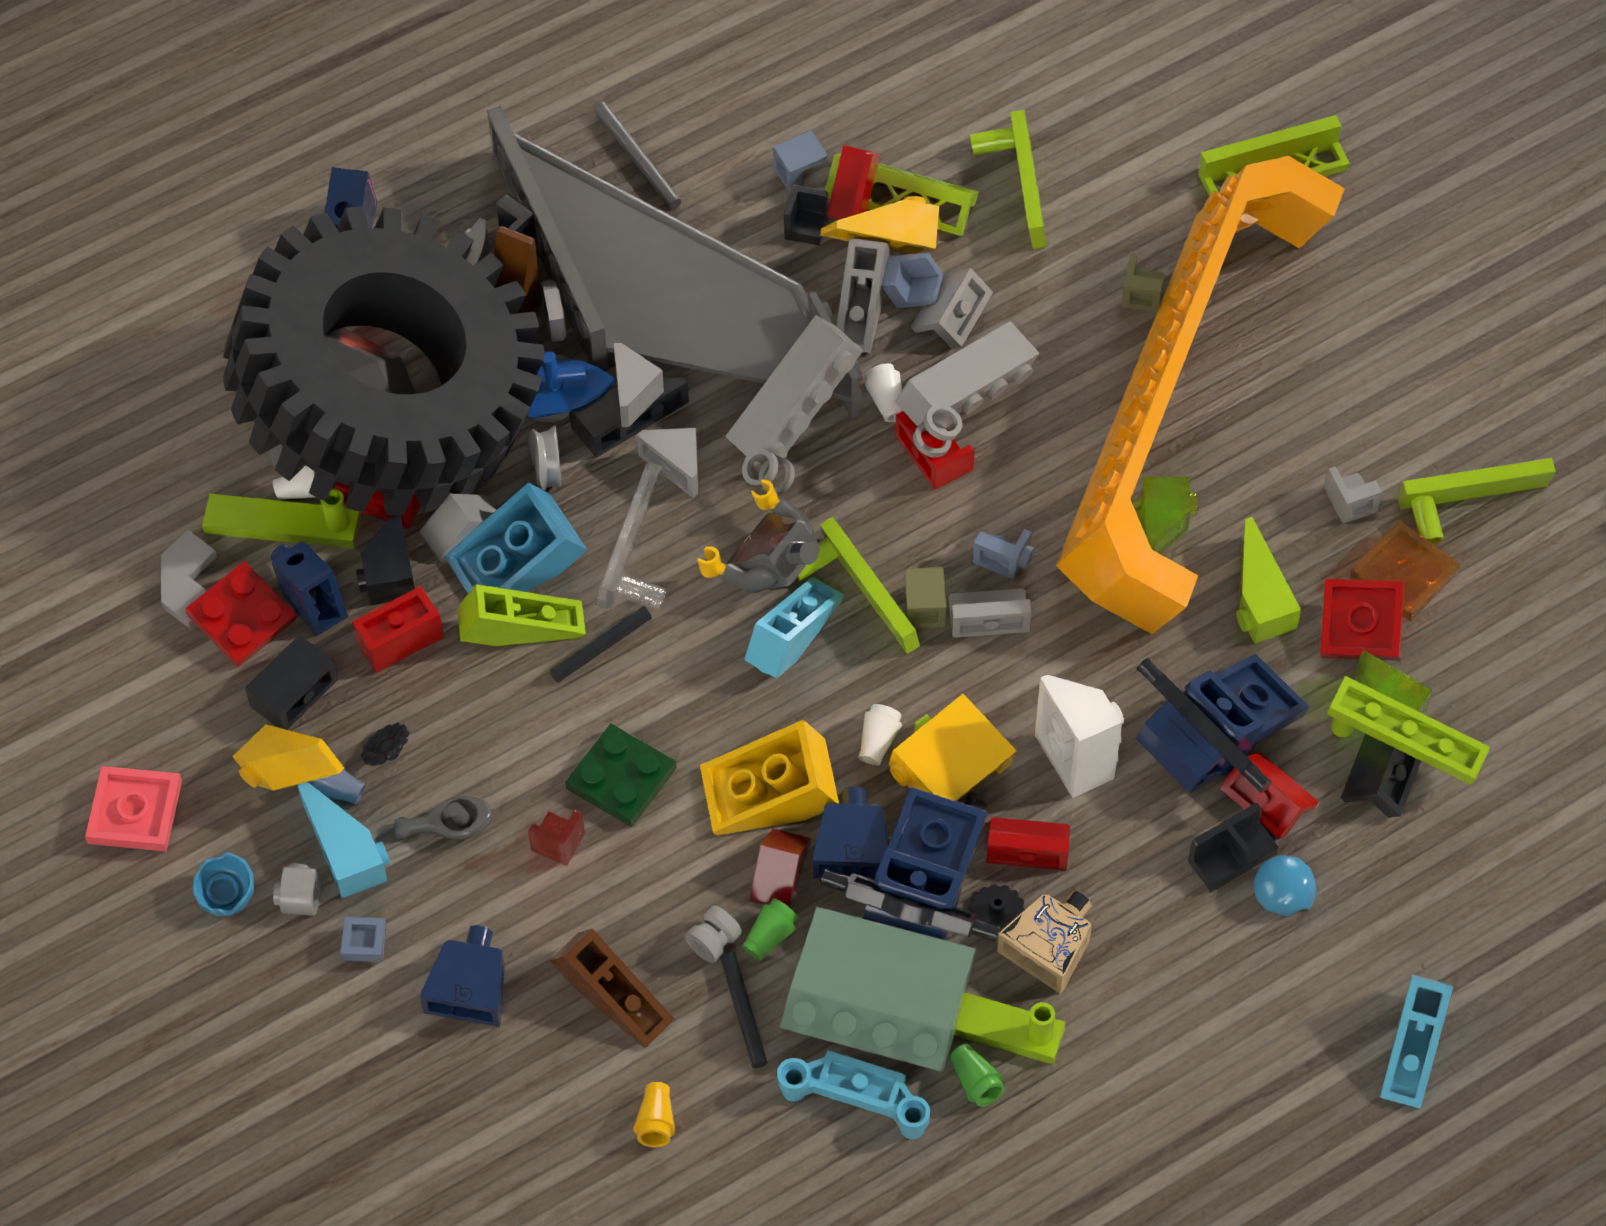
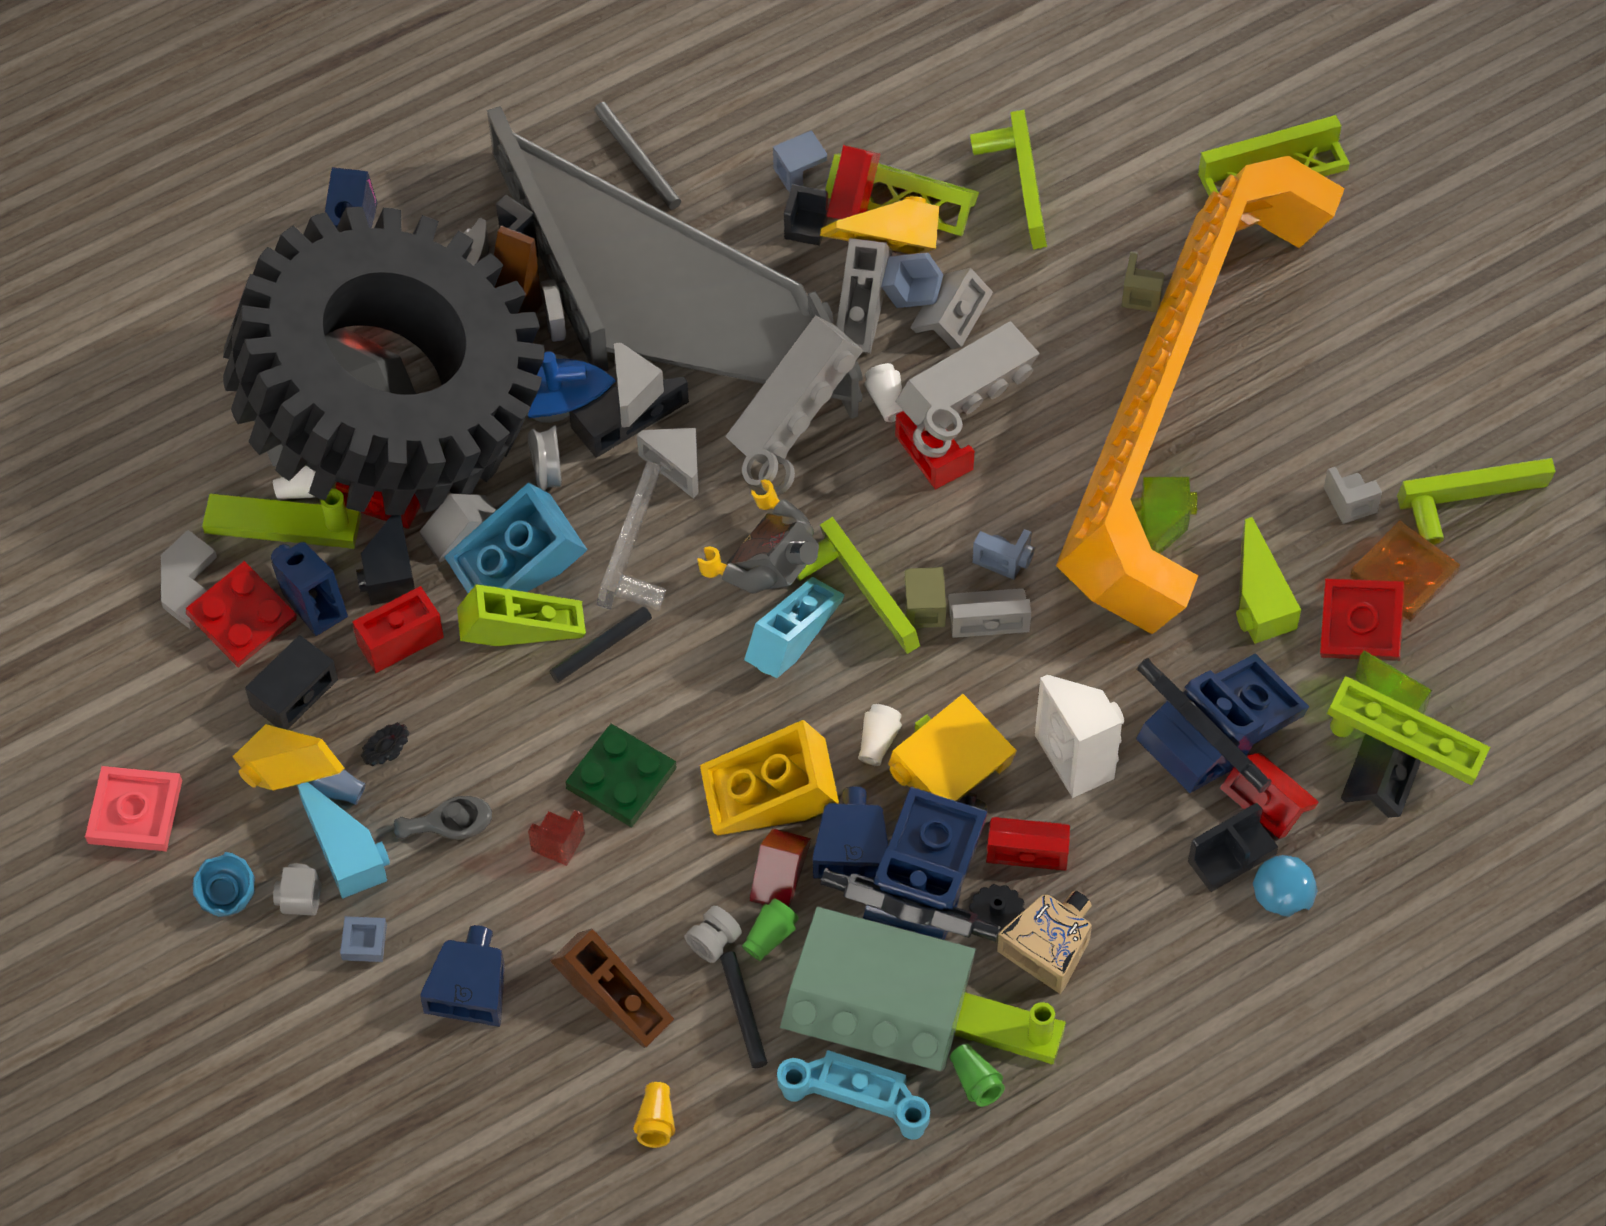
(1416, 1041): medium azure slope -> none

